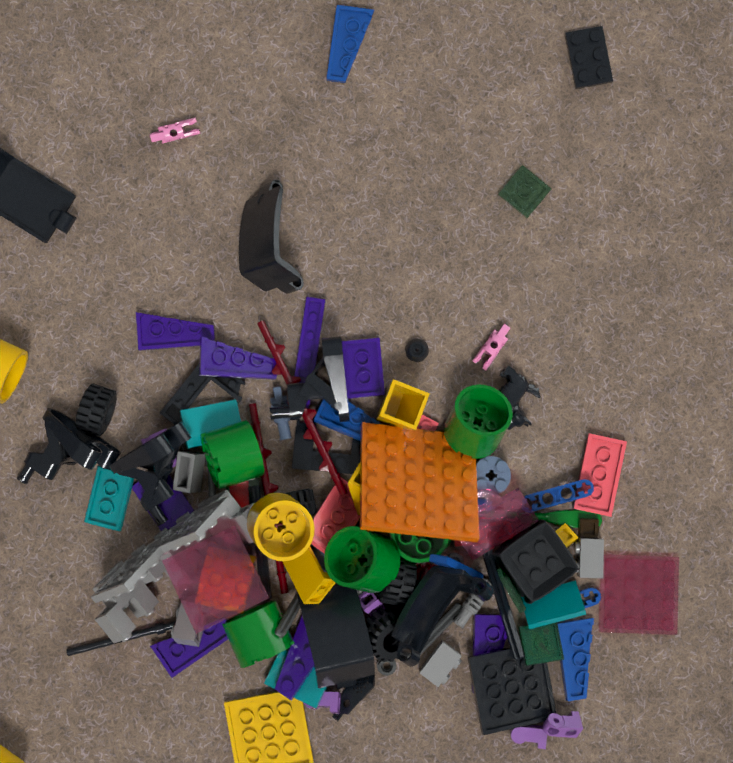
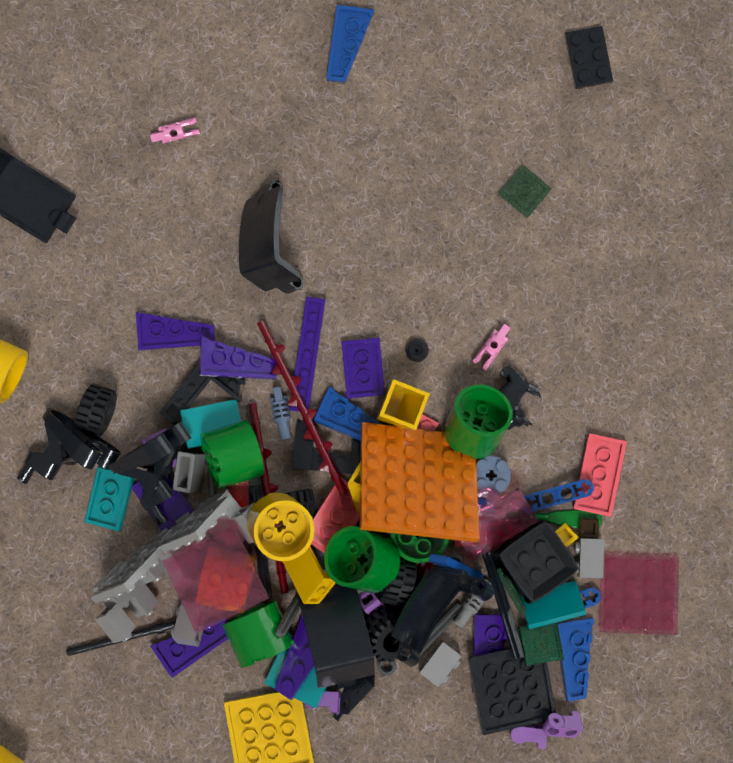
(316, 388): black connector -> none

